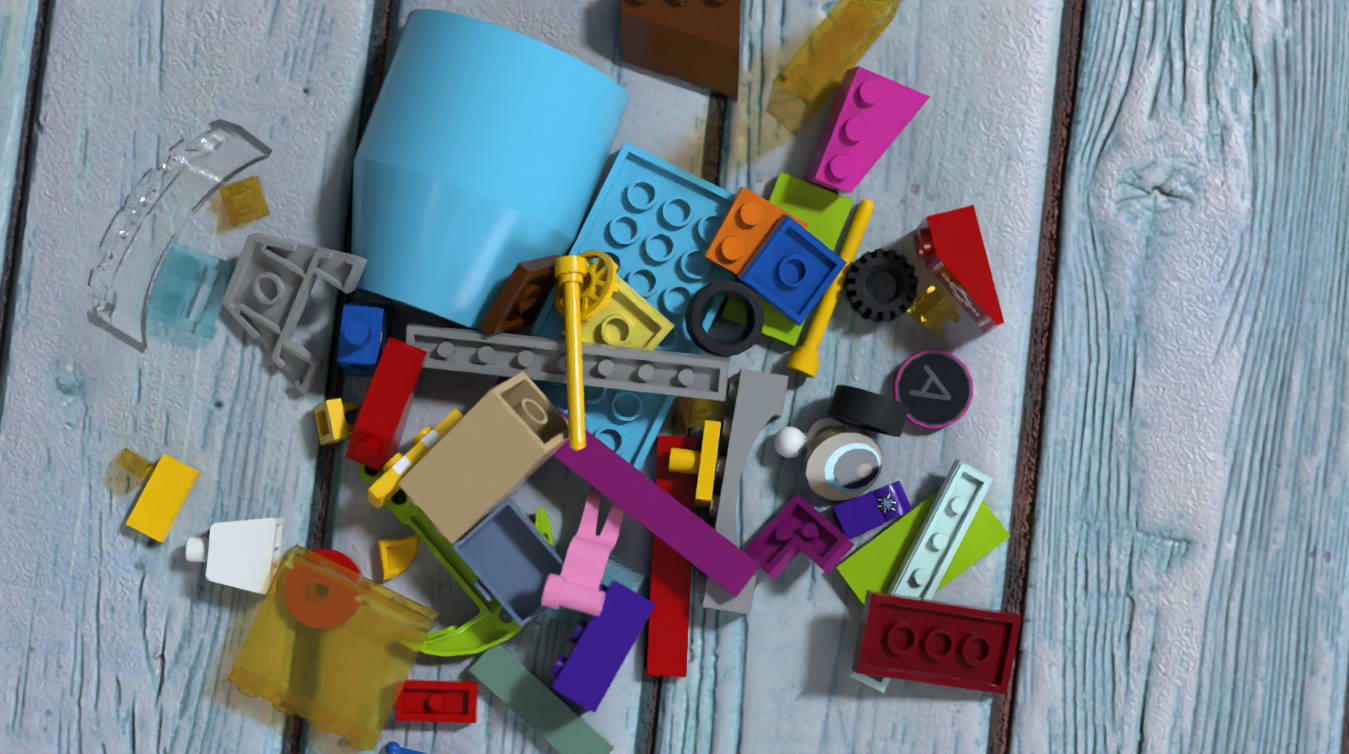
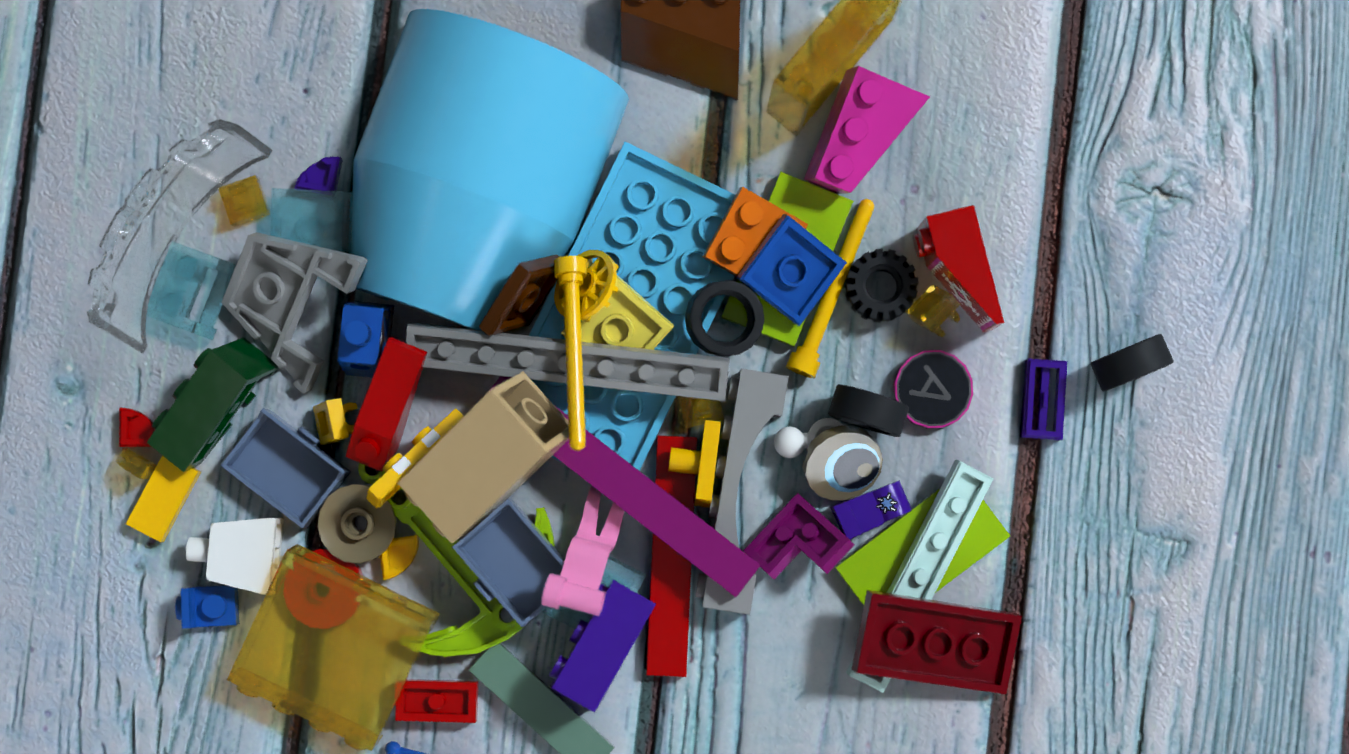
(134, 428): none -> red tile
(208, 606): none -> blue bracket
(209, 402): none -> dark green wedge
(285, 467): none -> sand blue container
(313, 217): none -> clear light blue plate
(321, 175): none -> dark purple tile
(339, 530): none -> dark tan dish
(1028, 399): none -> dark purple tile
(1132, 362): none -> black tyre

